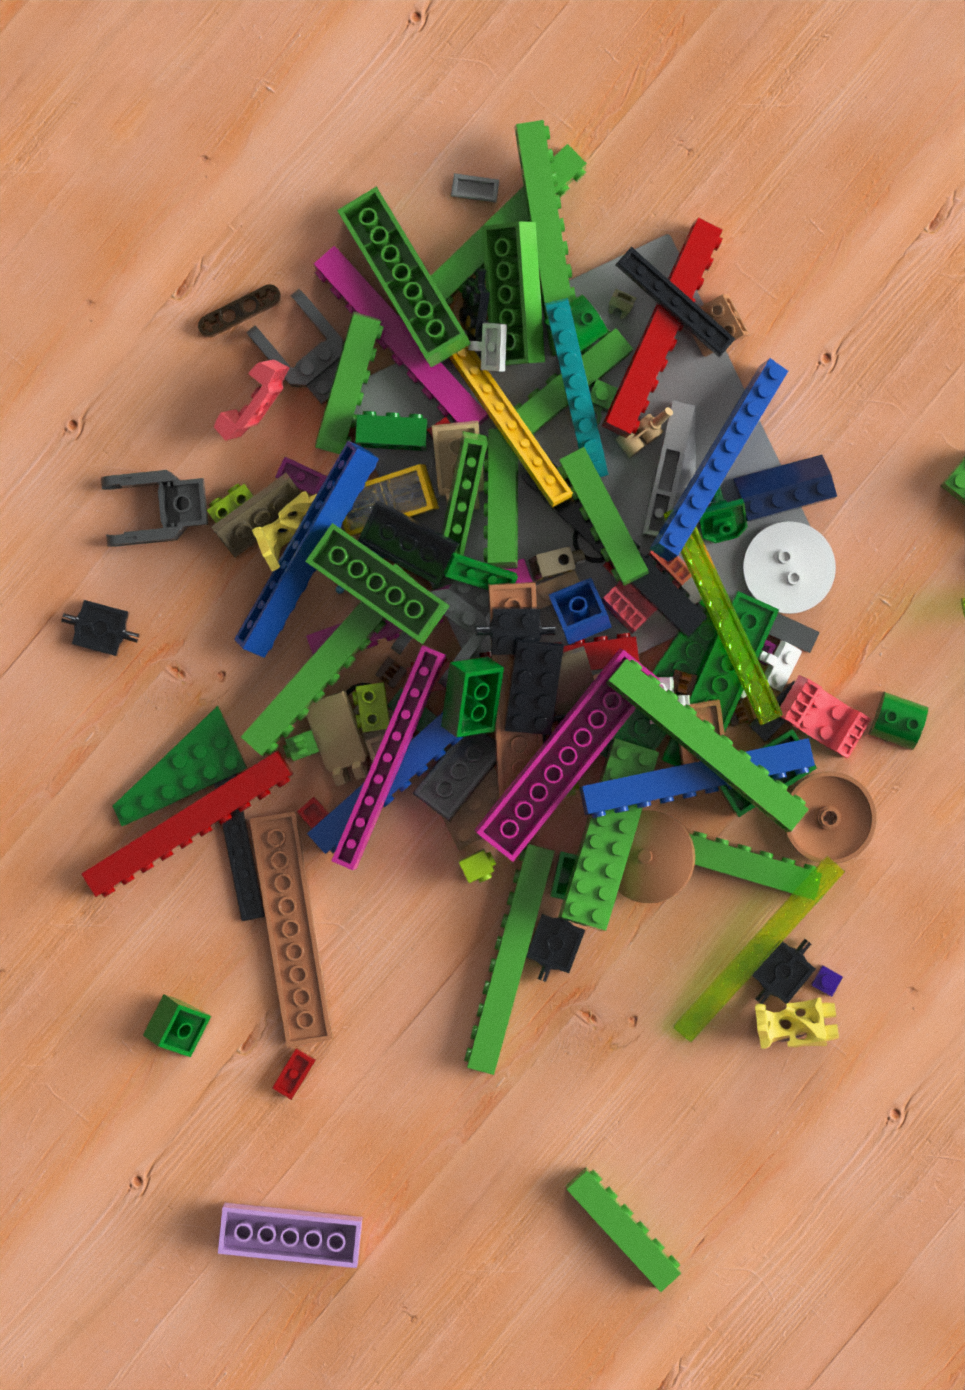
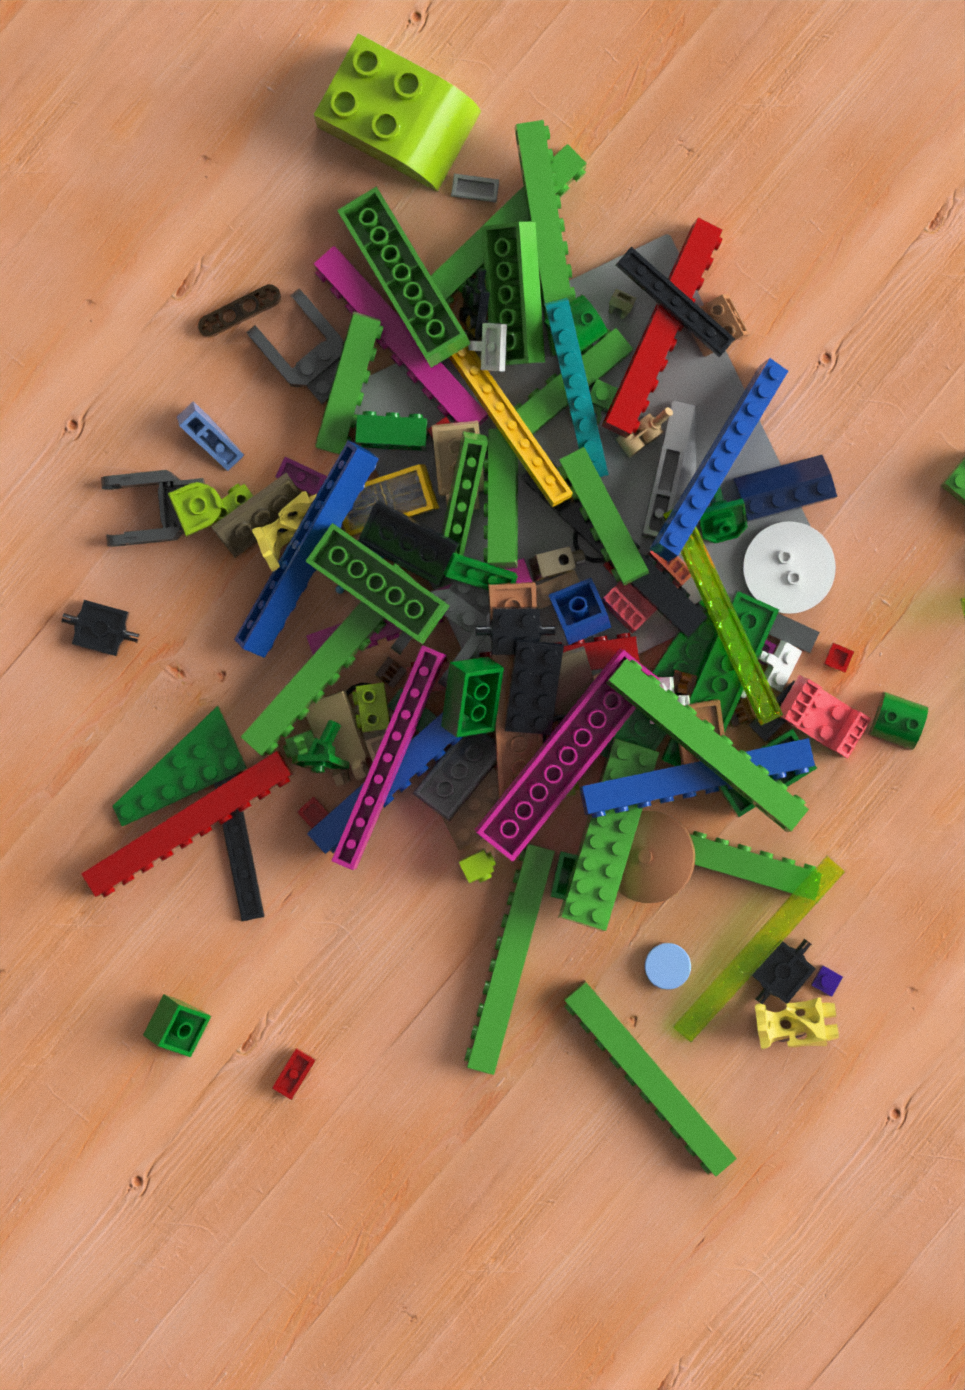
(196, 506): none -> lime tile
(209, 436): none -> medium blue slope
(234, 423): coral plate -> none
(290, 1235): lavender brick -> none
(291, 929): nougat plate -> none
(322, 752): none -> green piece
(397, 112): none -> lime brick
(554, 945): black plate -> none
(623, 1229): bright green brick -> none
(649, 1078): none -> bright green brick
(667, 966): none -> light blue tile
(838, 657): none -> red plate
(838, 817): nougat dish -> none

